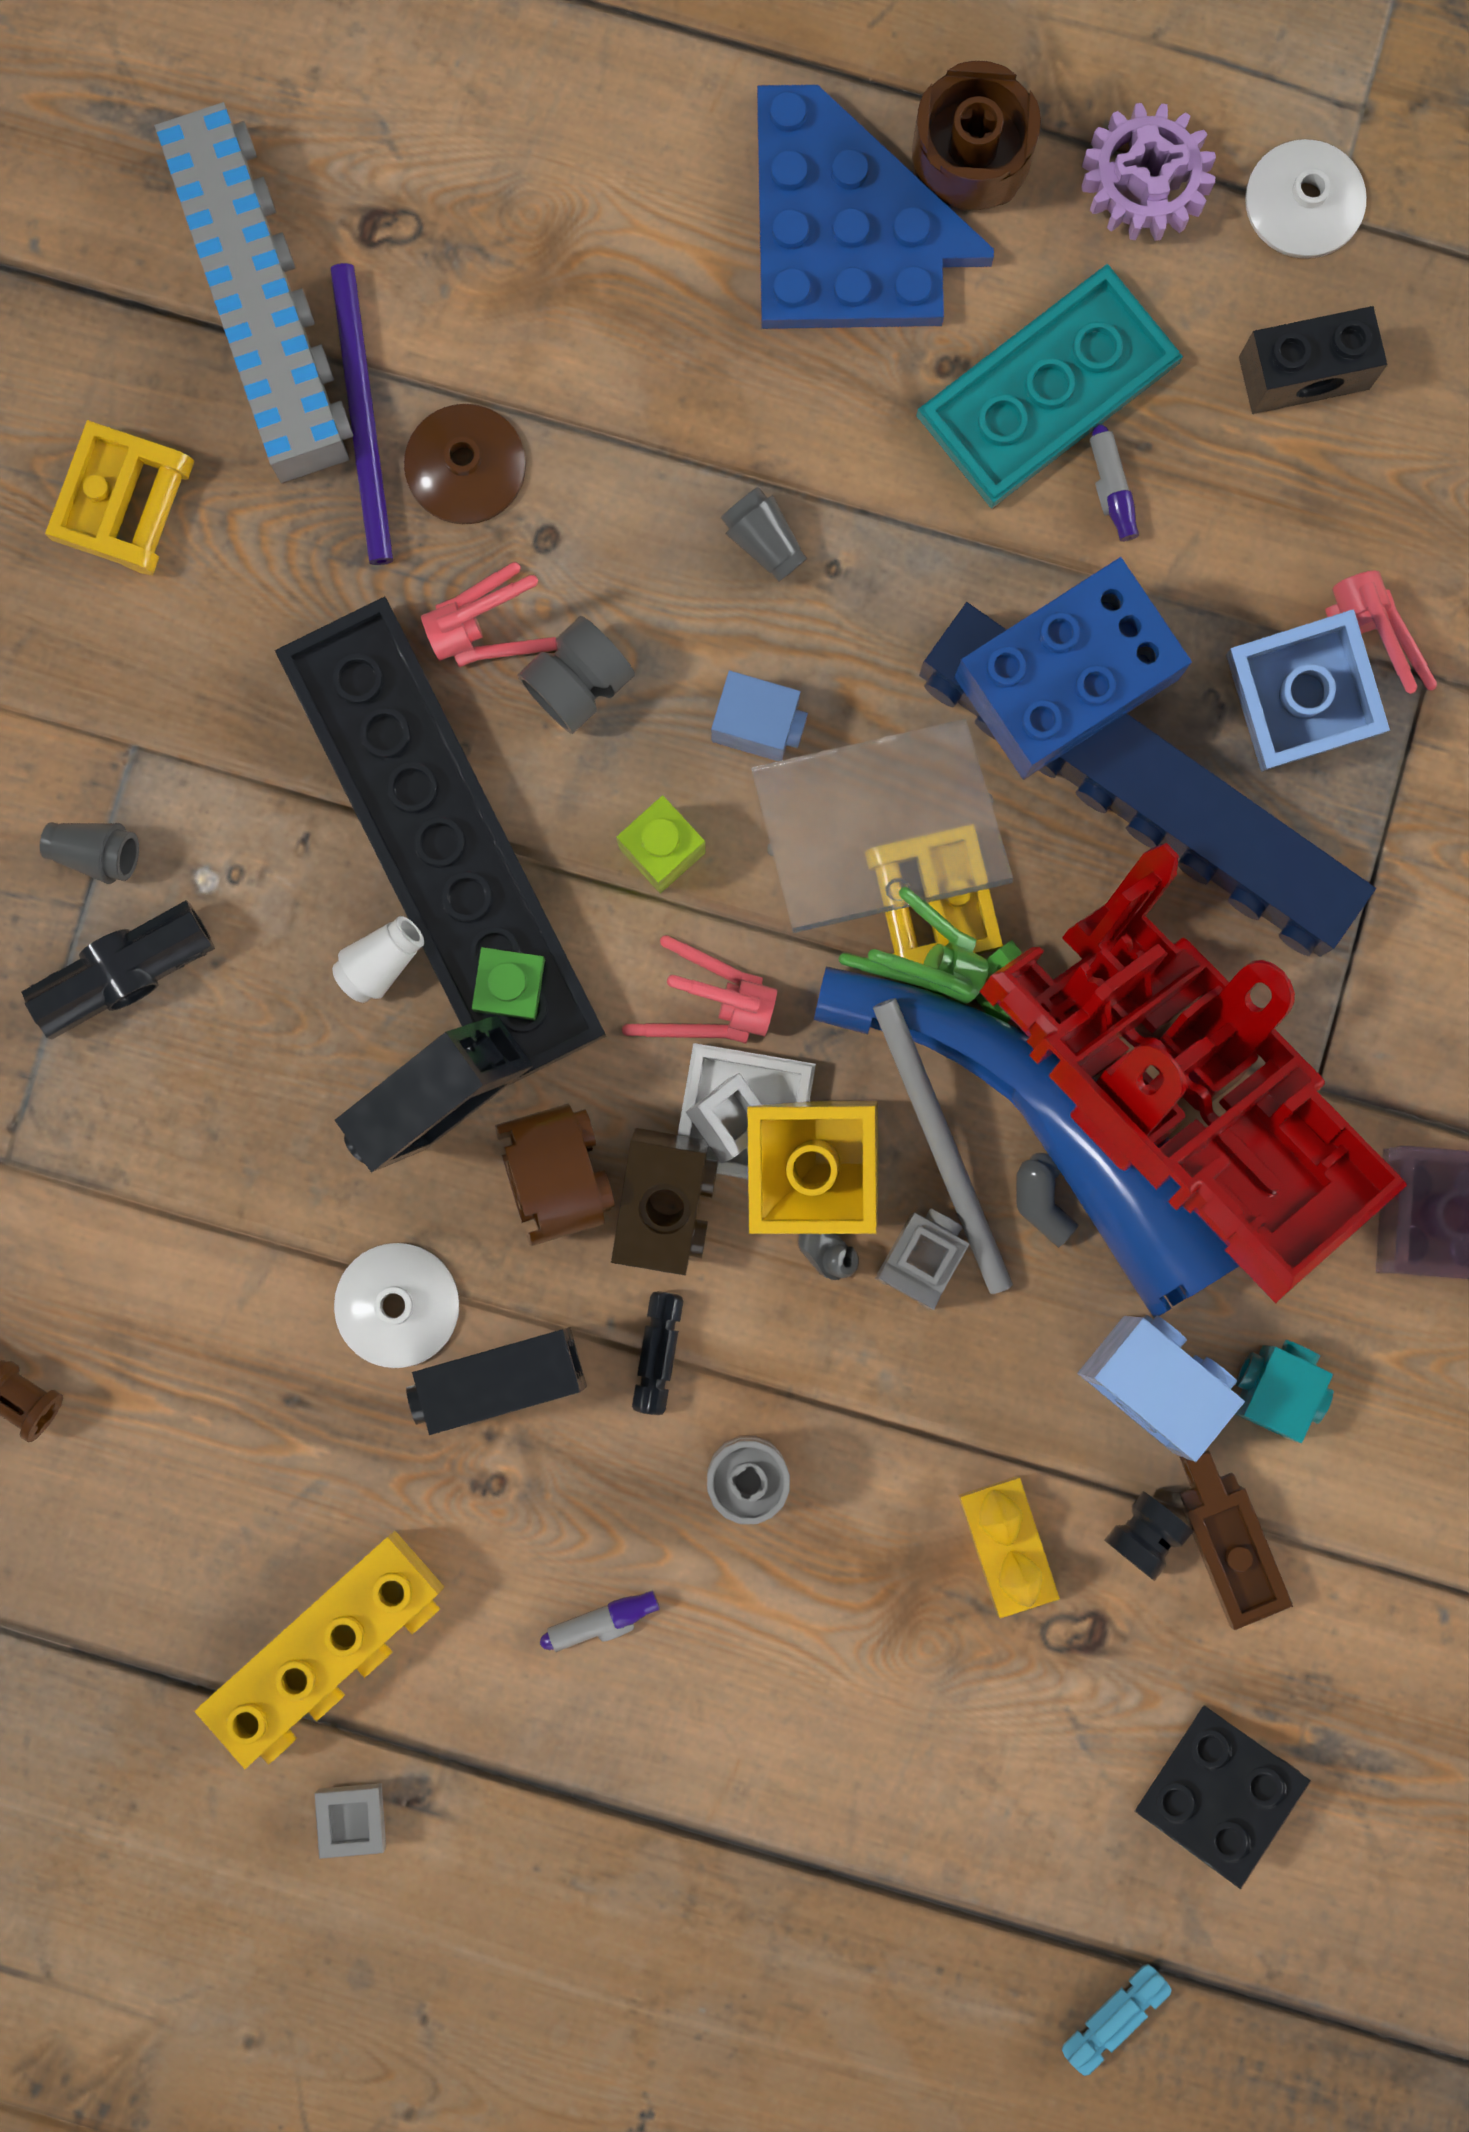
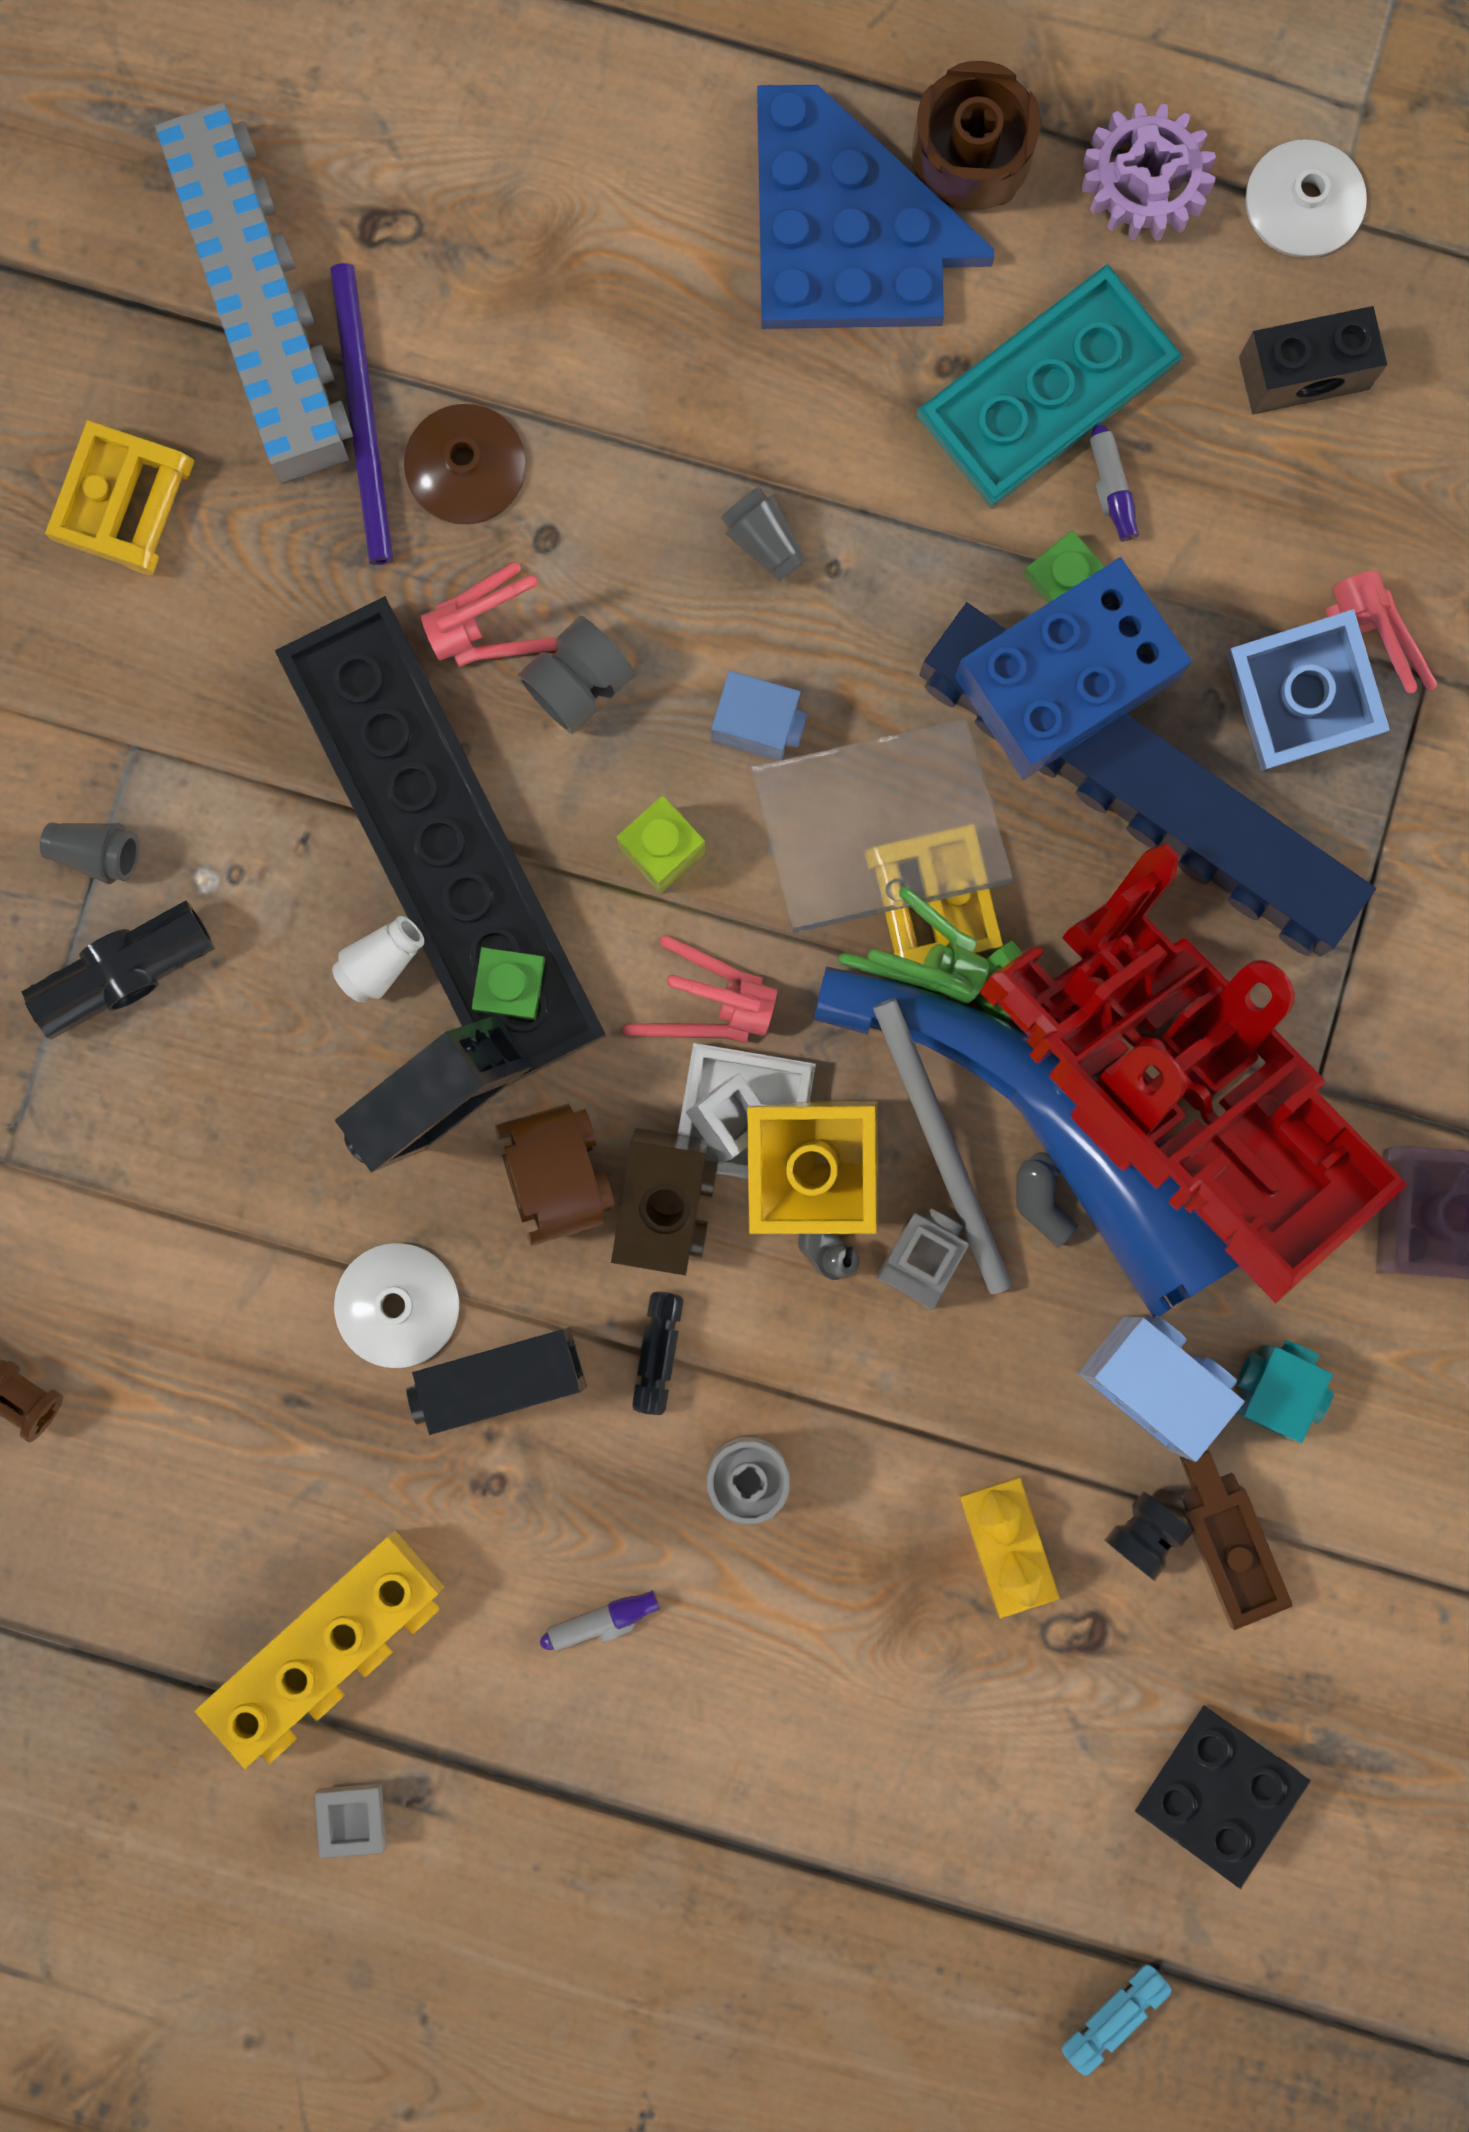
(1062, 567): none -> bright green plate

